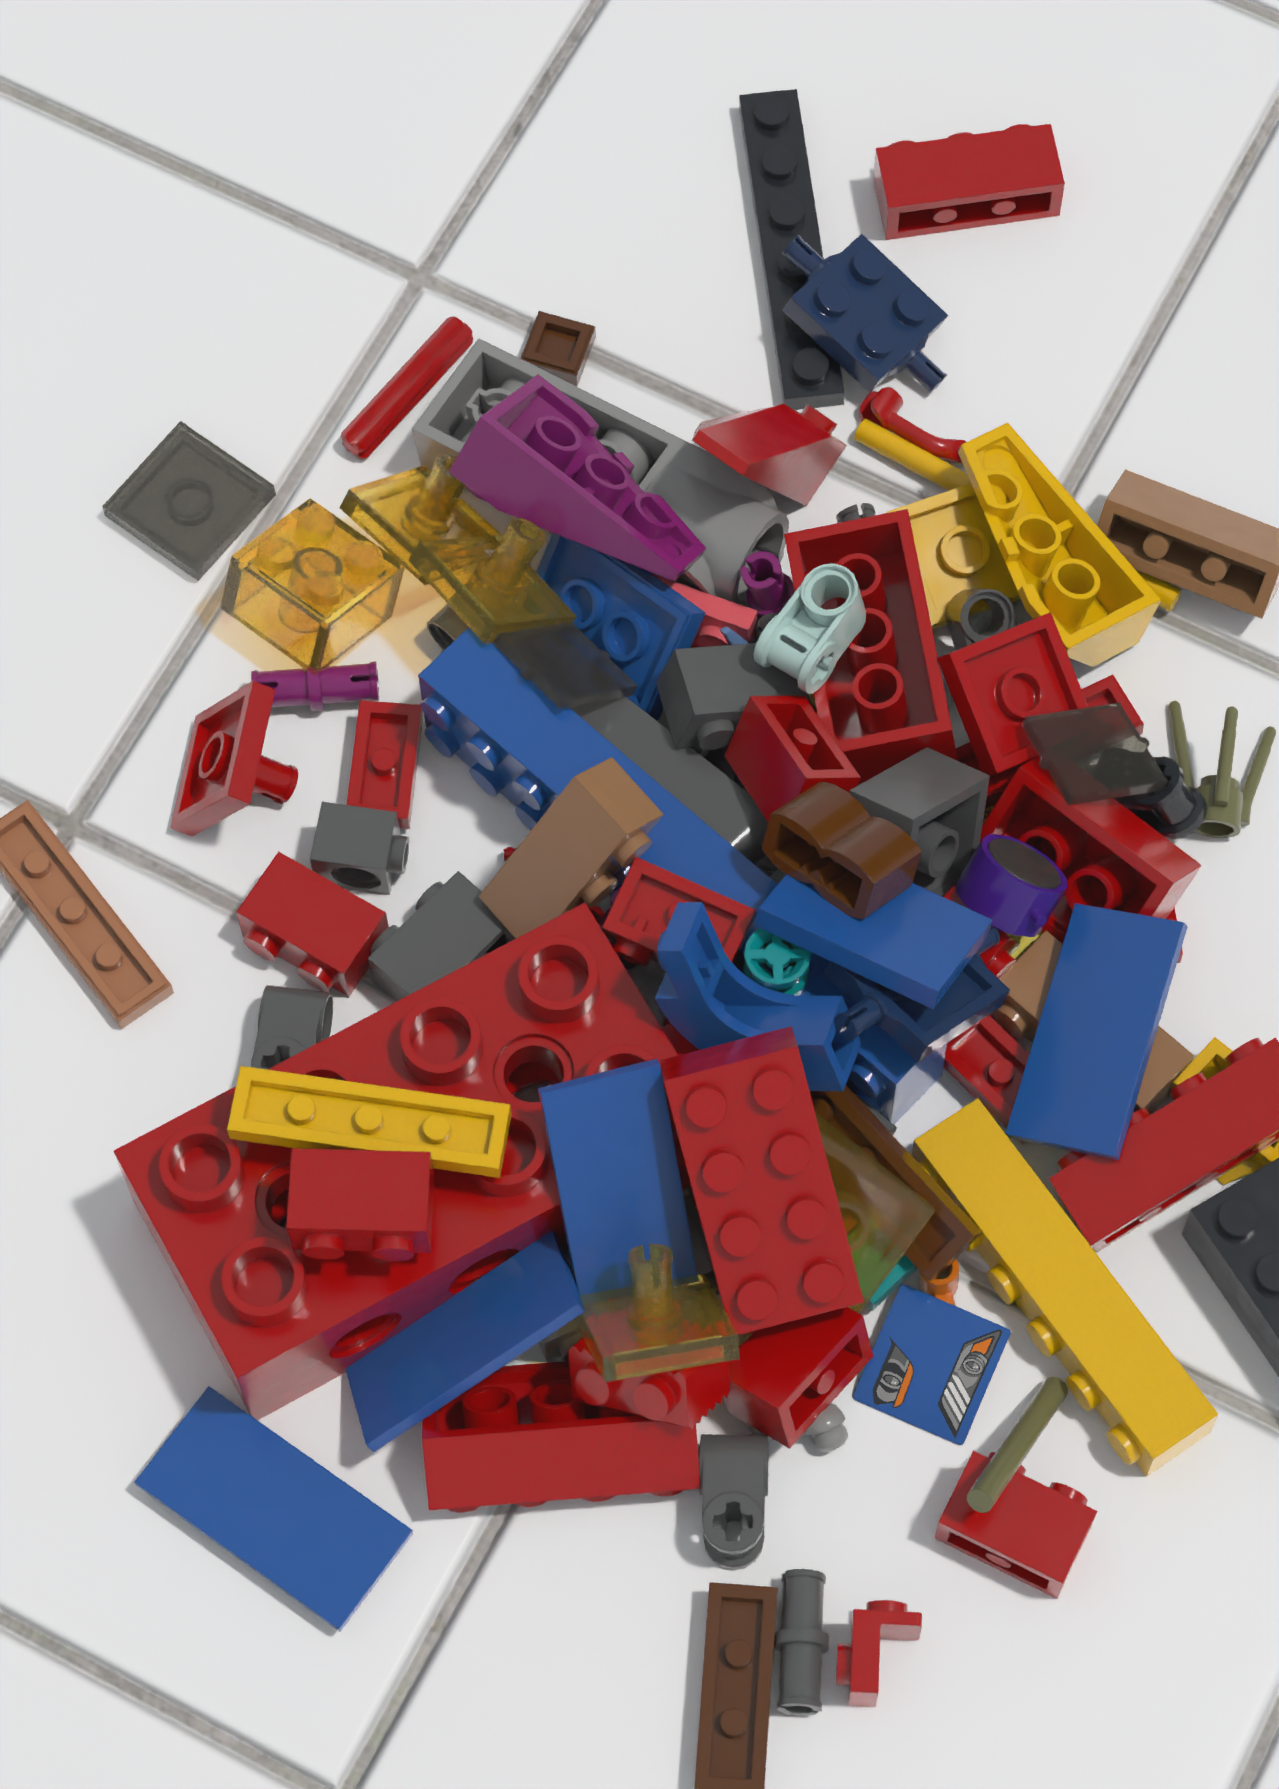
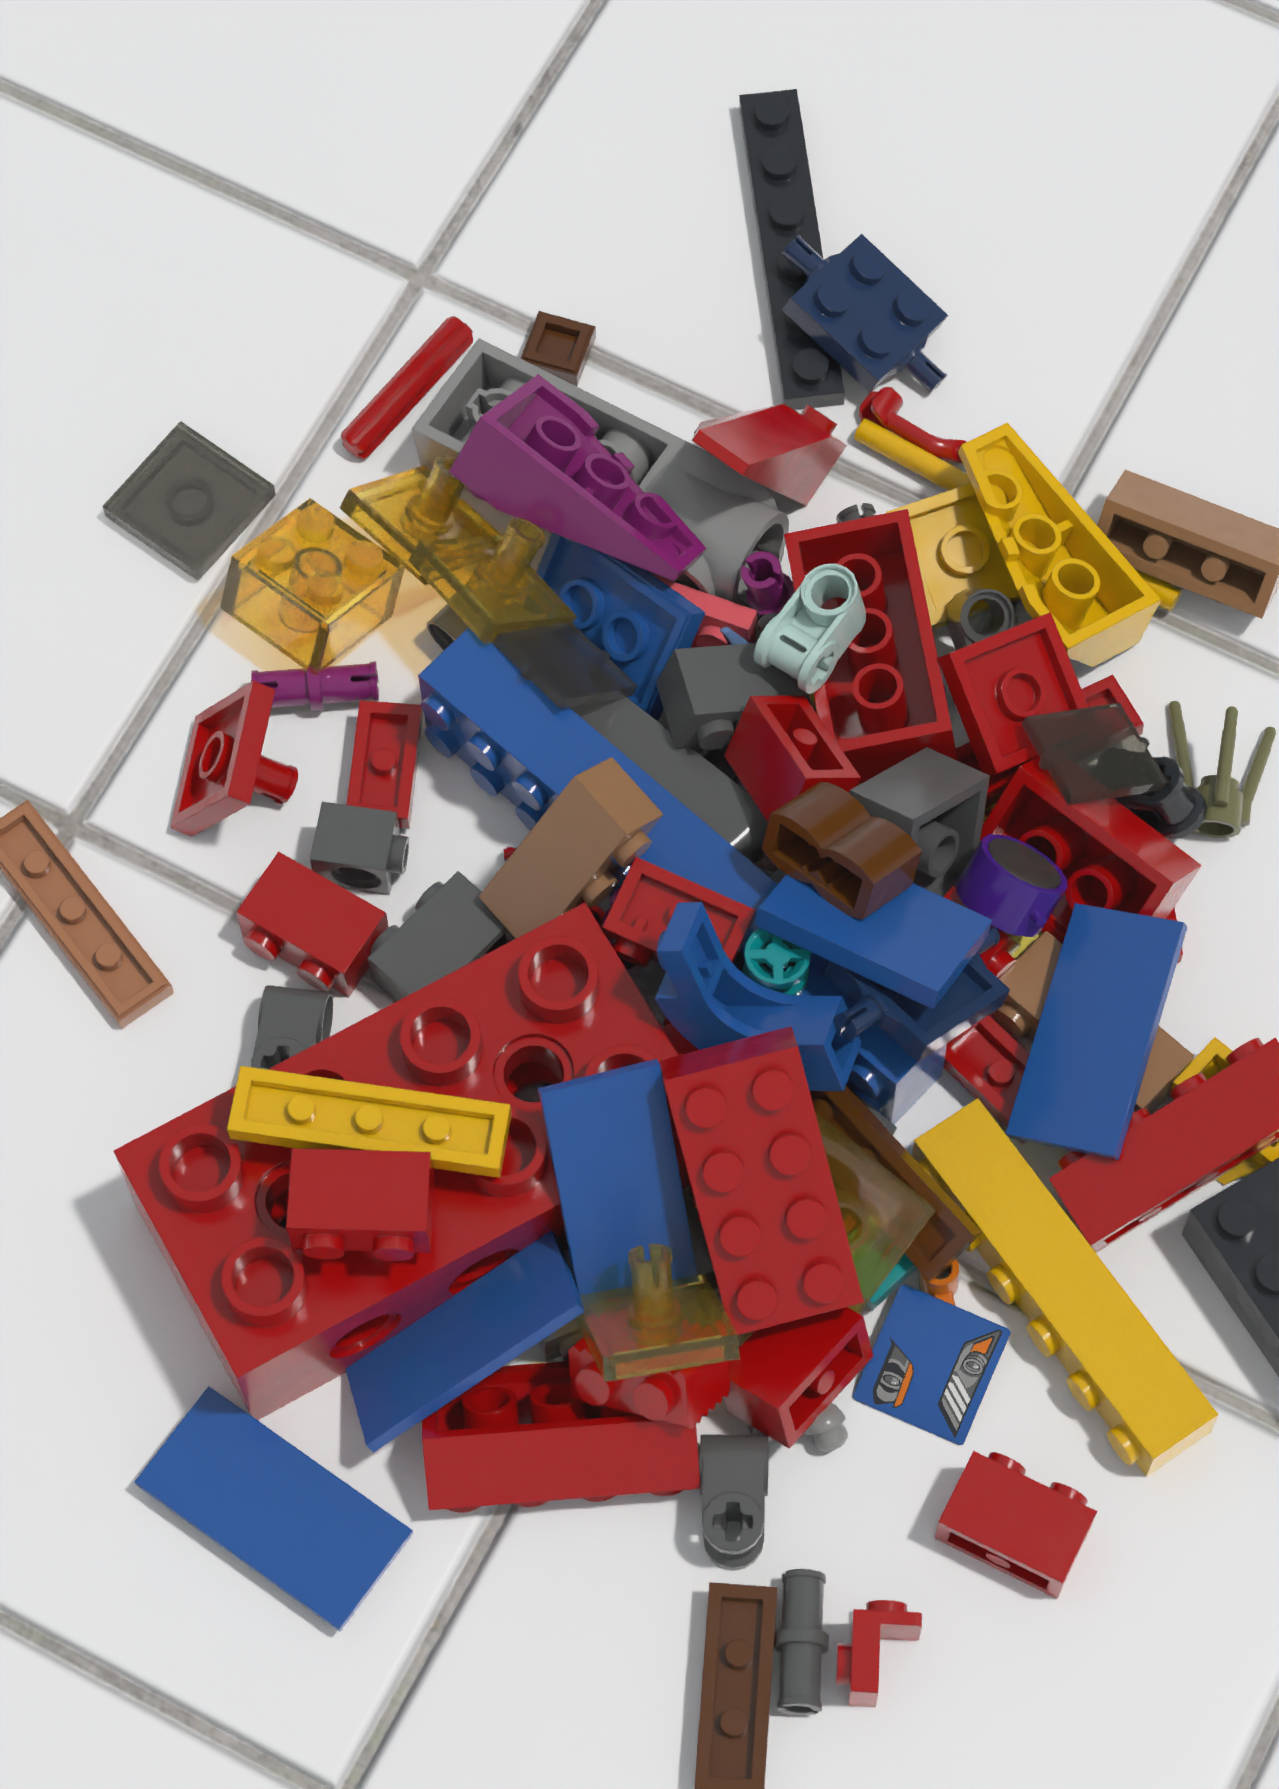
(968, 181): red brick -> none
(1017, 1445): olive bar -> none

